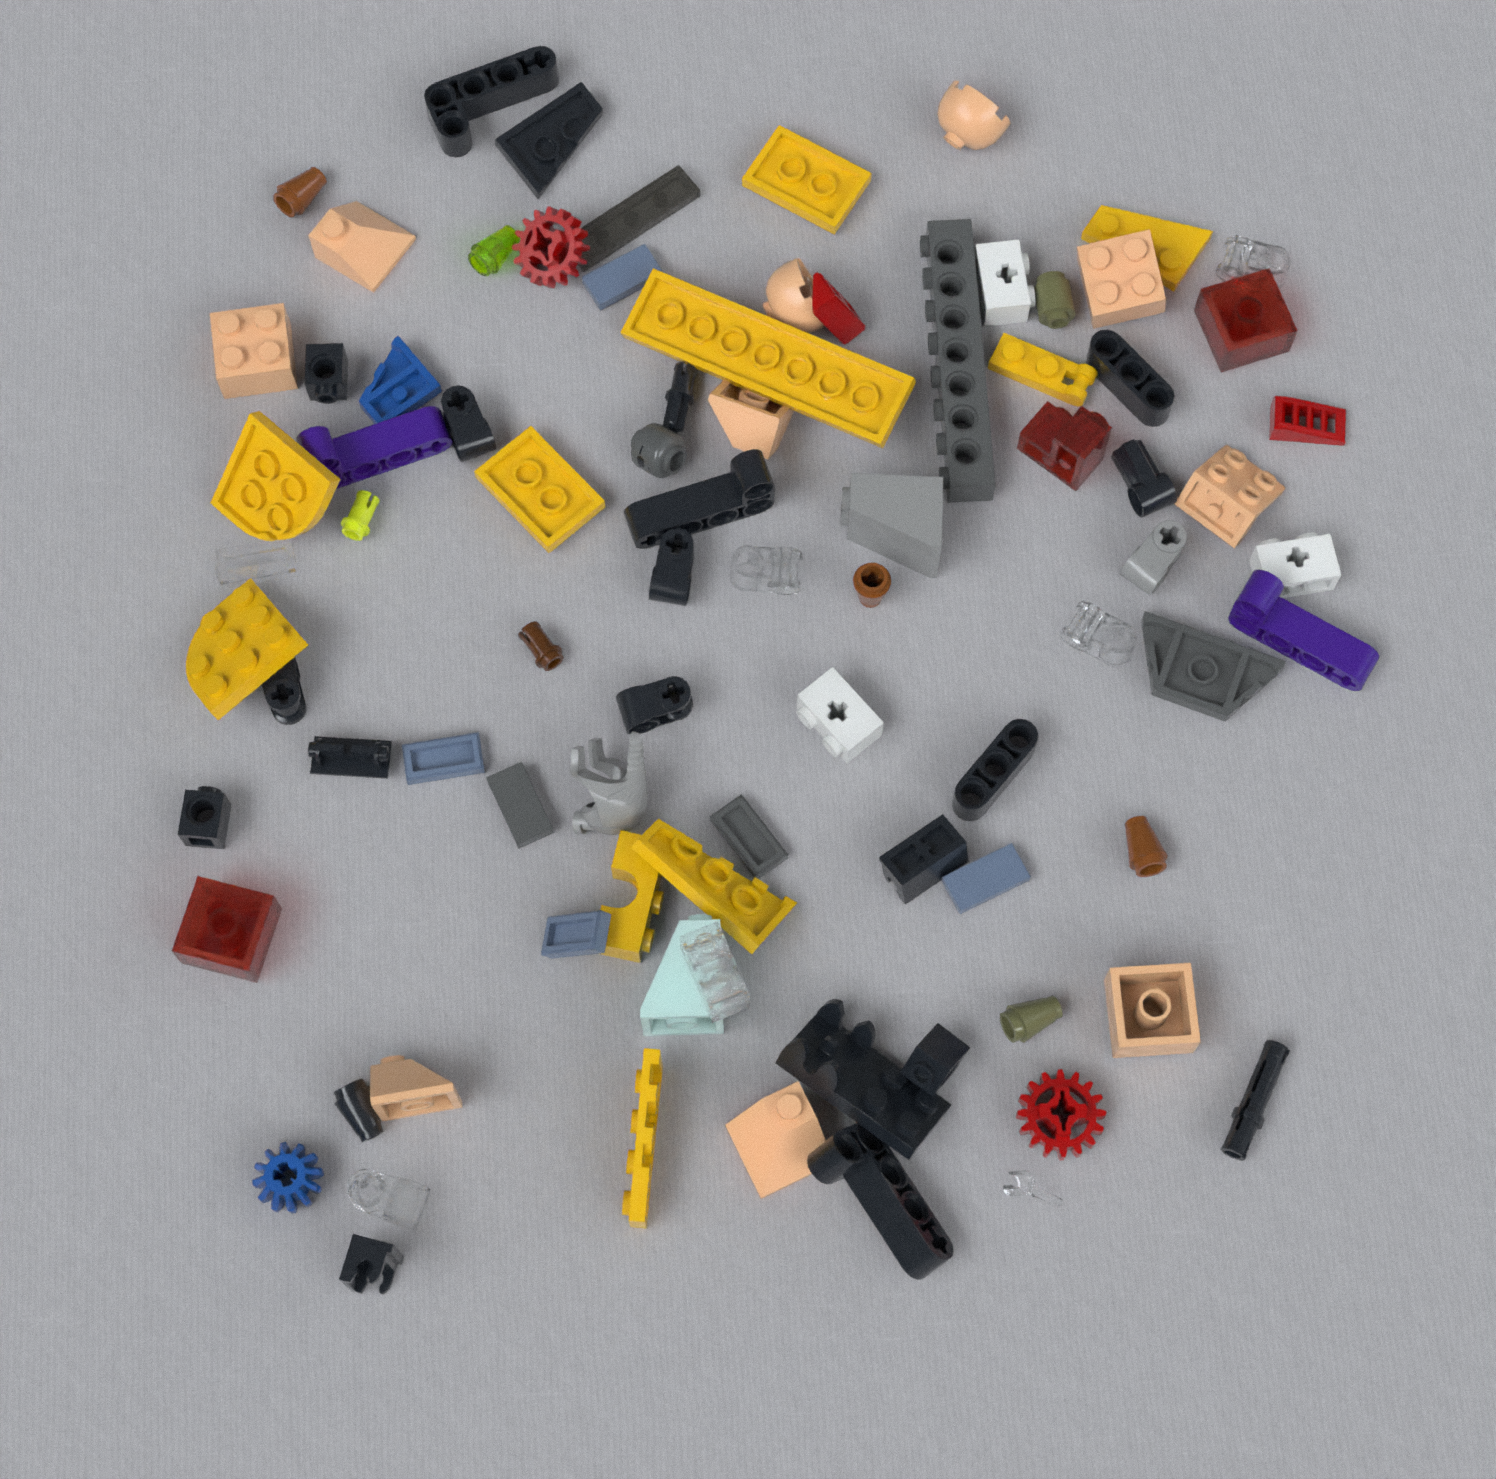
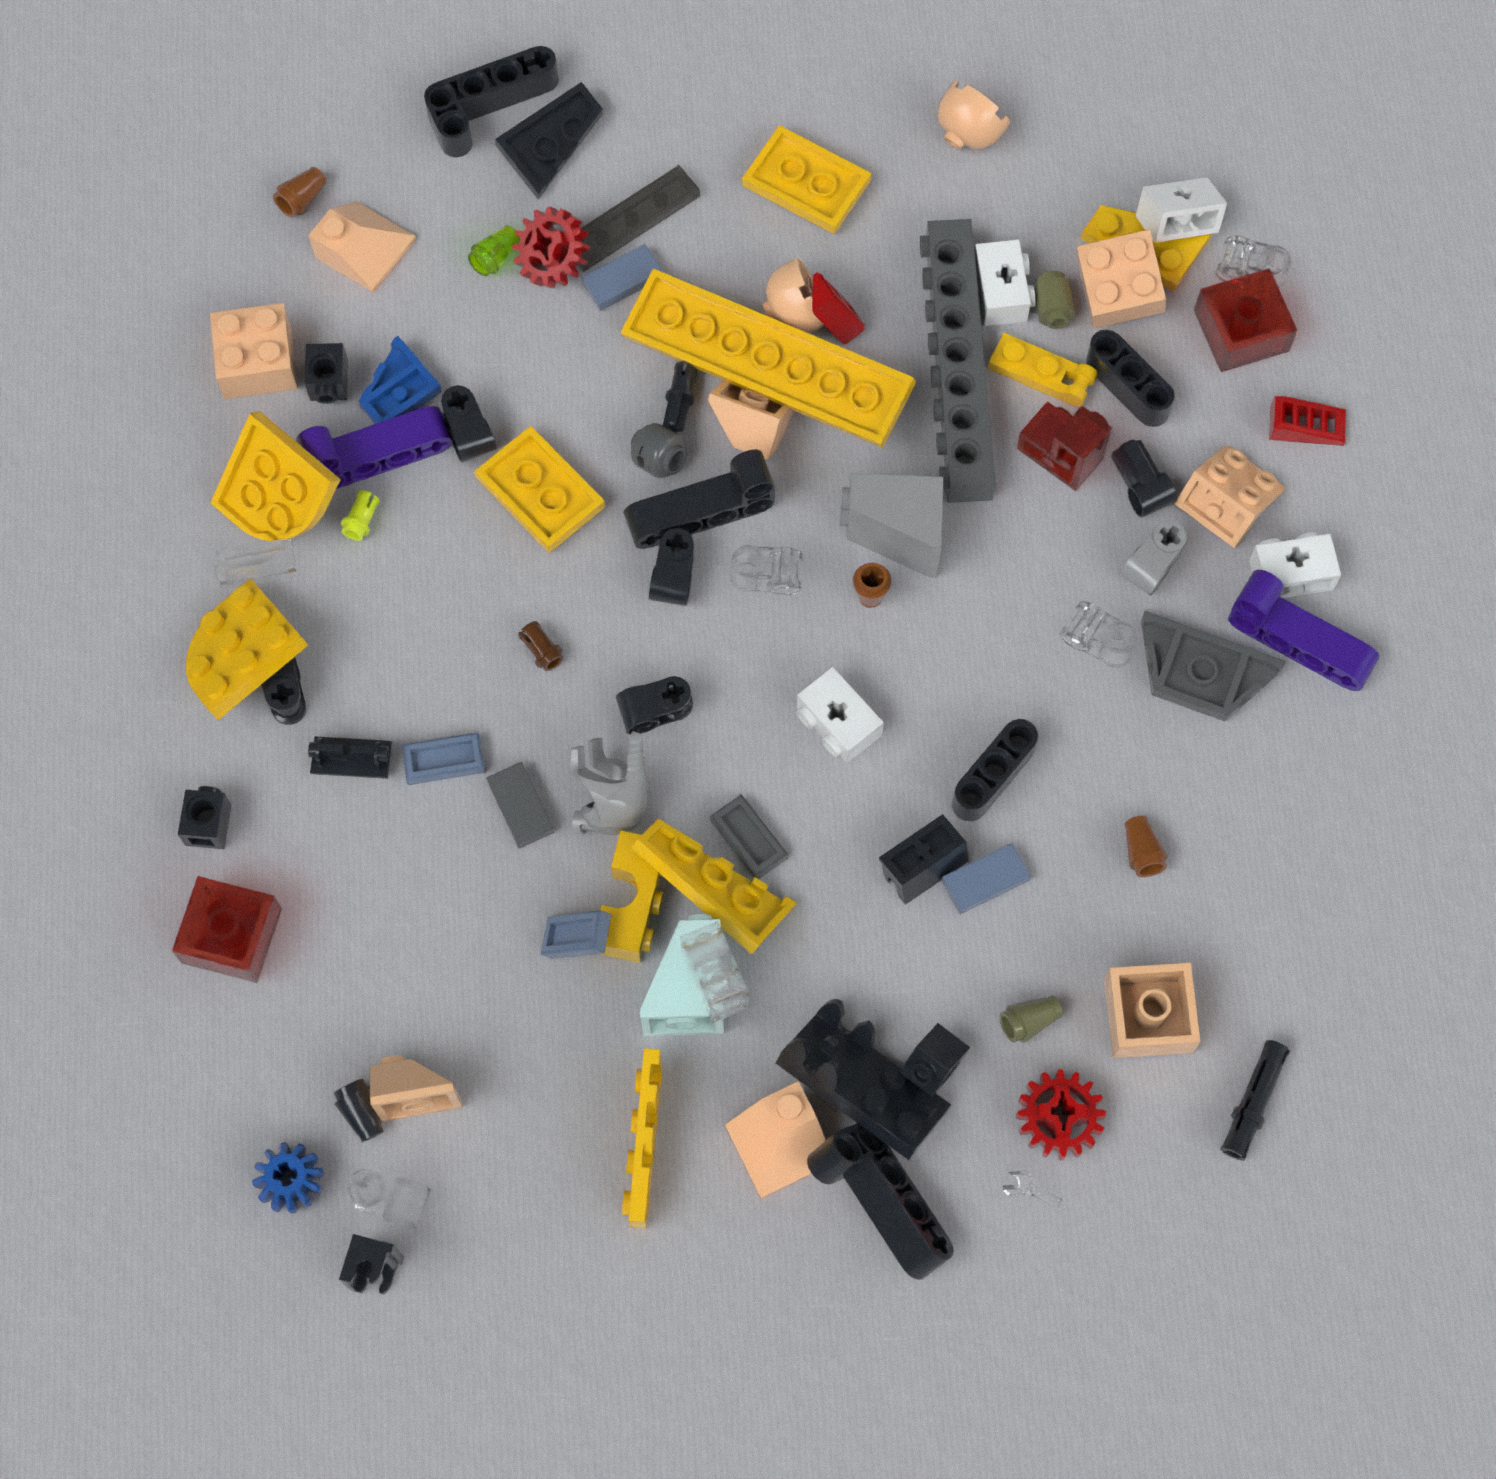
(1181, 209): none -> white brick

